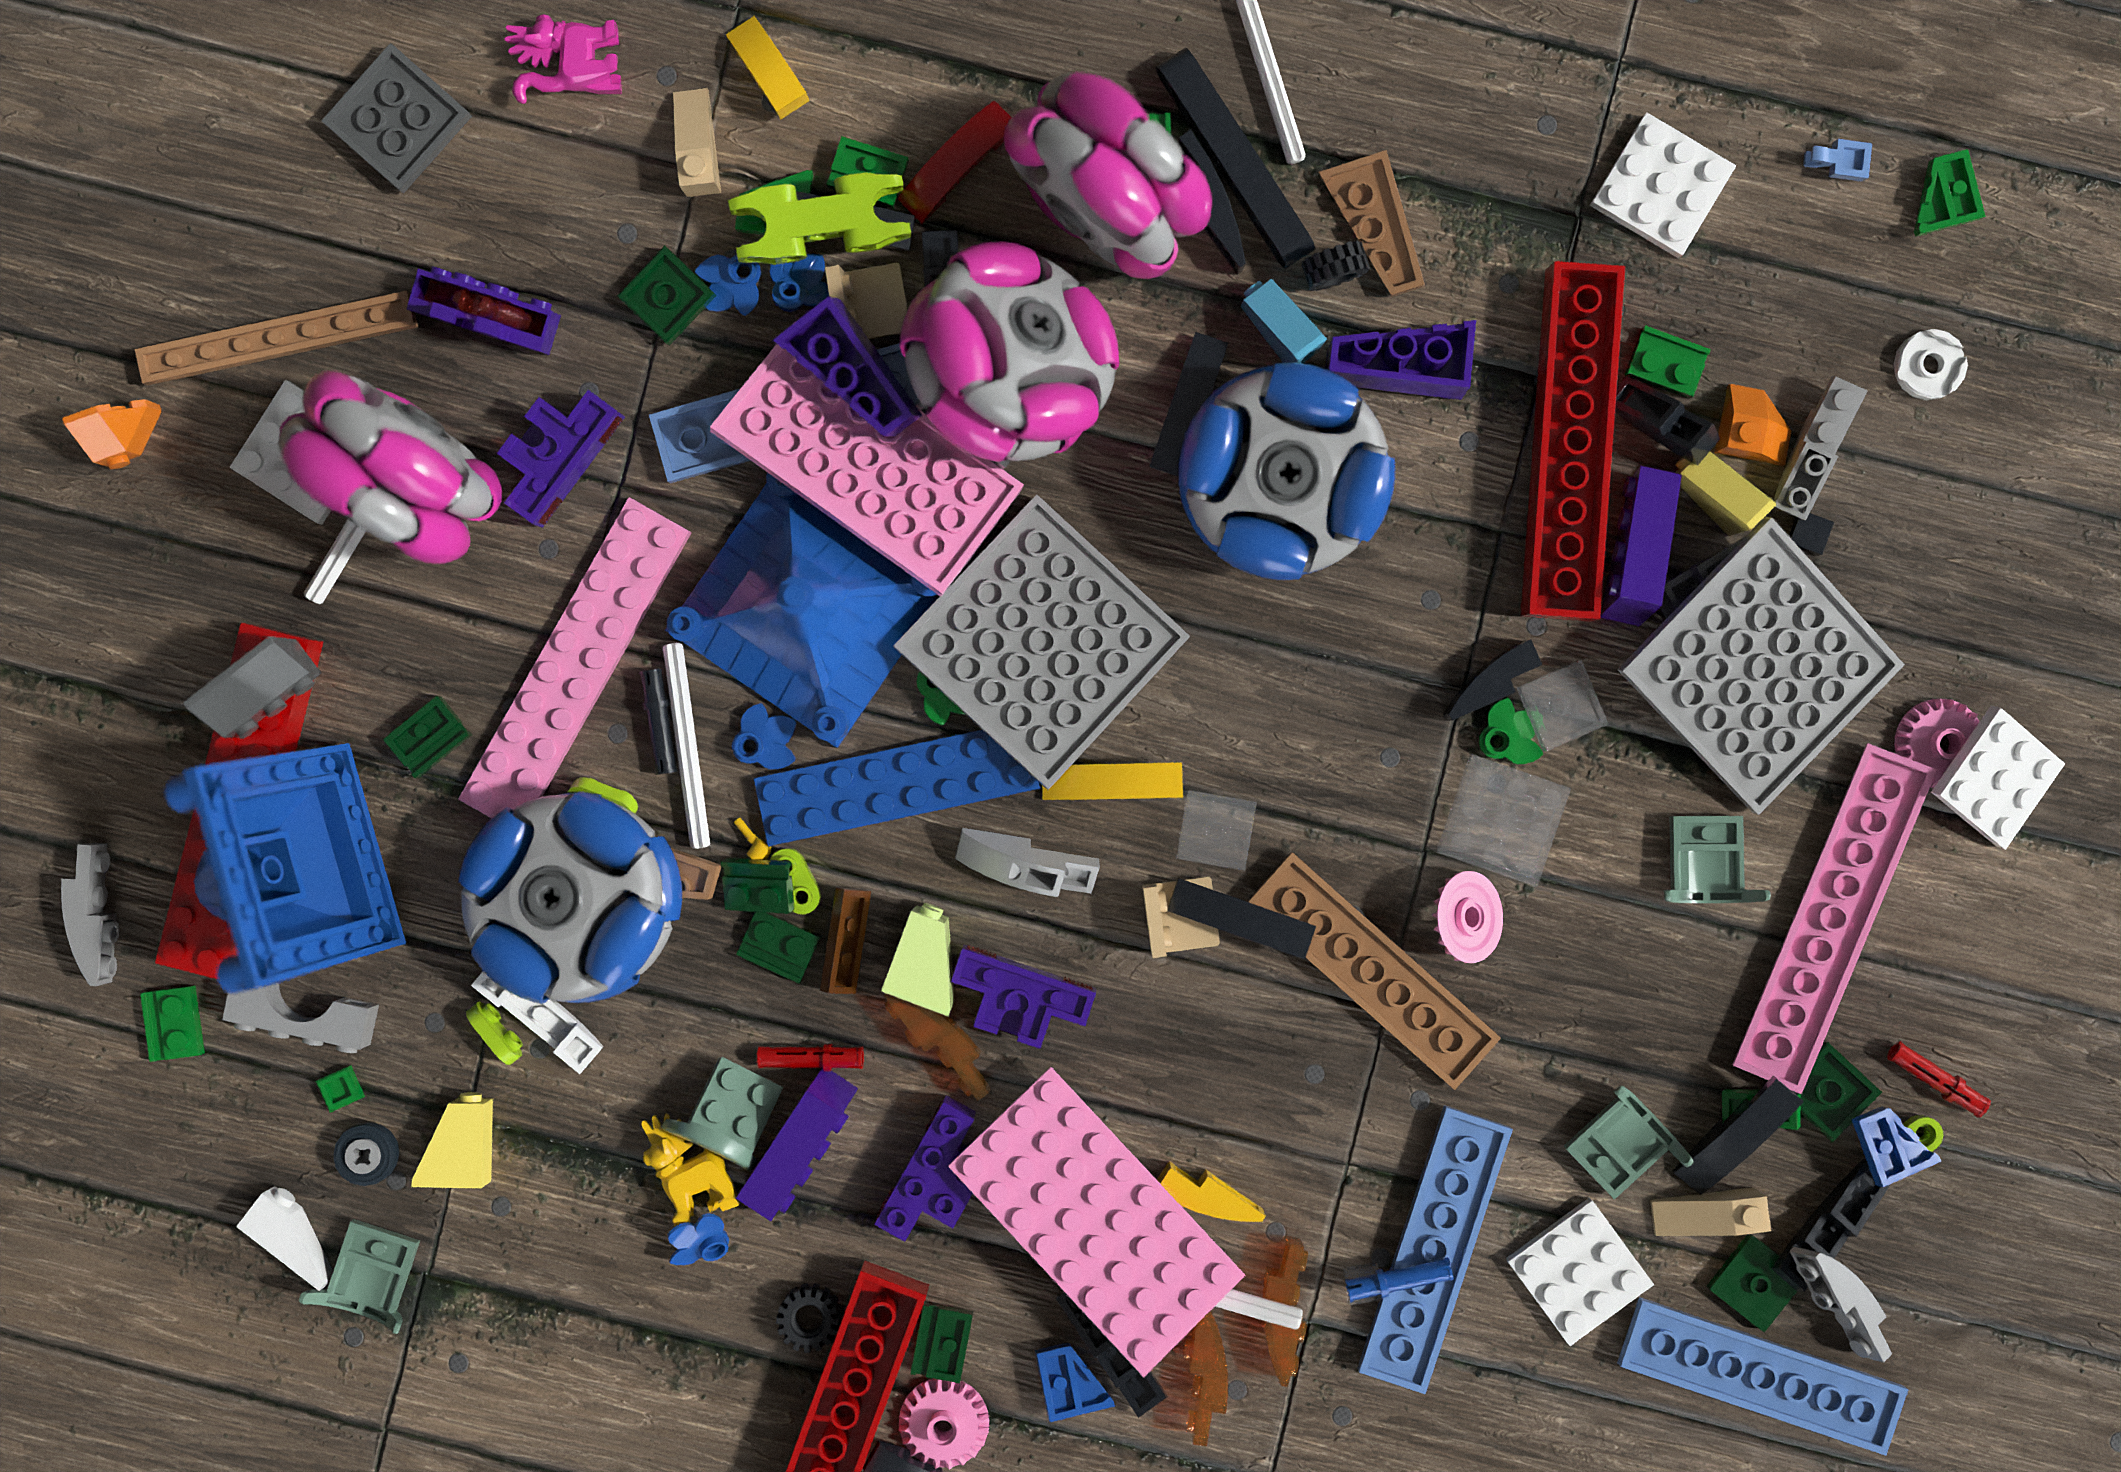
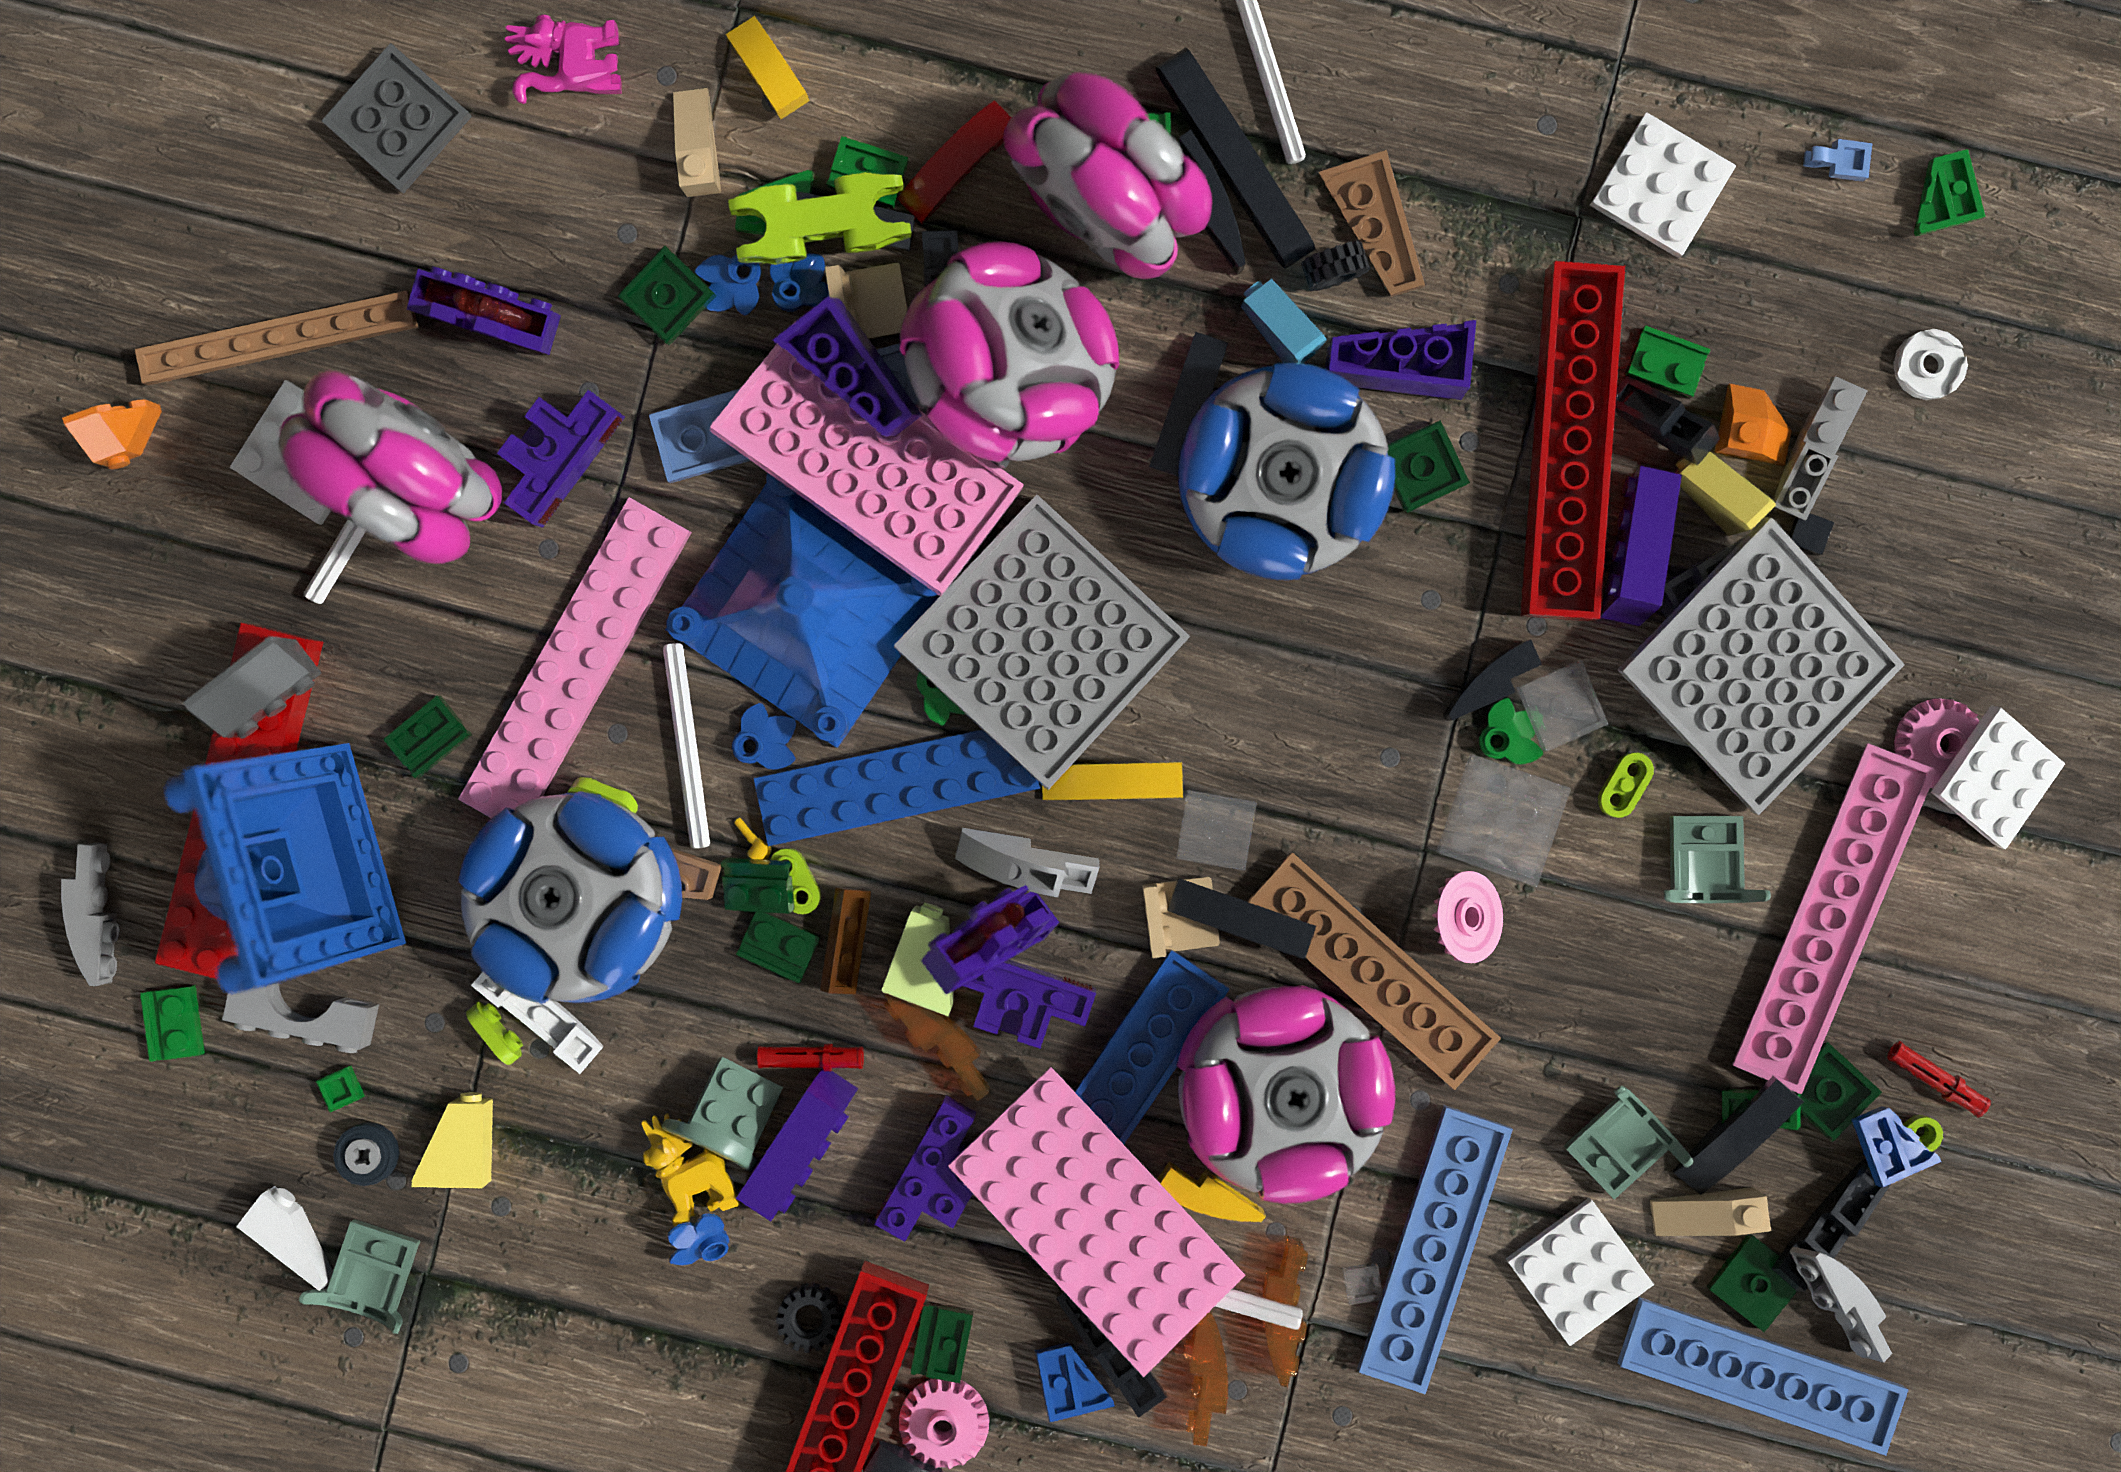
(658, 721): black pin -> none
(989, 937): none -> dark purple piece
(1148, 1044): none -> blue plate
(1282, 1111): none -> piece
(1399, 1279): blue pin -> none
(1425, 467): none -> dark green plate
(1626, 786): none -> lime plate

